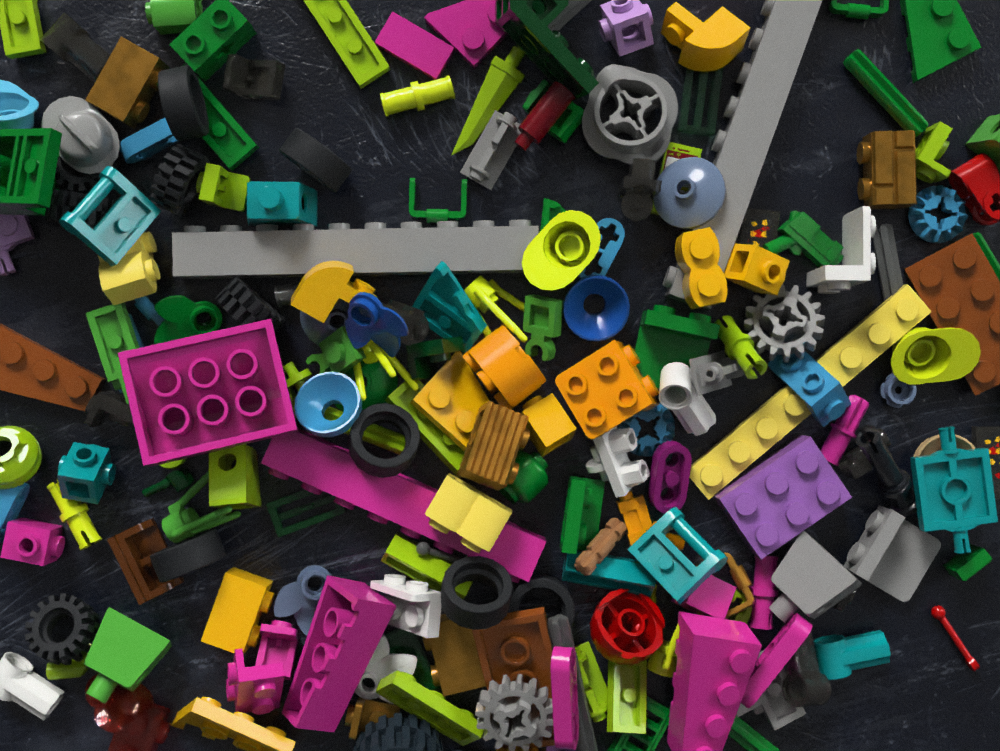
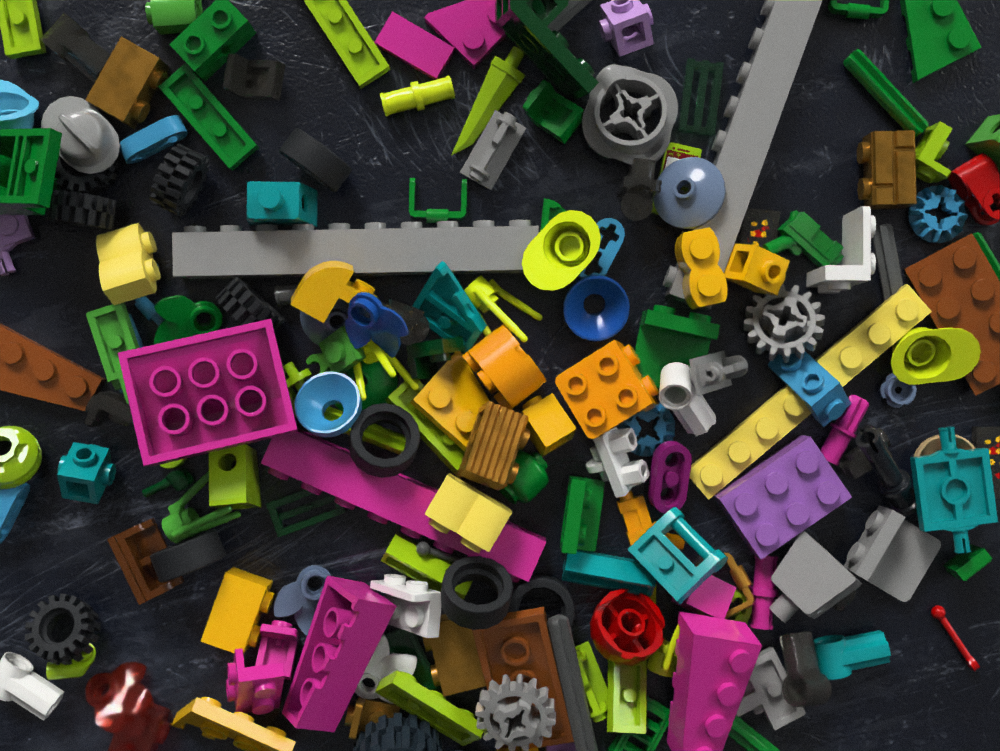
(33, 541): dark pink brick -> none
(76, 516): neon yellow pin -> none
(120, 225): teal plate -> none
(122, 654): bright green torso -> none
(183, 103): black tyre -> none
(222, 188): lime bracket -> none
(544, 115): dark red cylinder -> none
(544, 322): bright green plate -> none
(565, 697): dark pink beam -> none
(600, 546): medium nougat axle -> none
(705, 44): yellow brick -> none
(740, 348): lime pin -> none
(776, 657): dark pink beam -> none

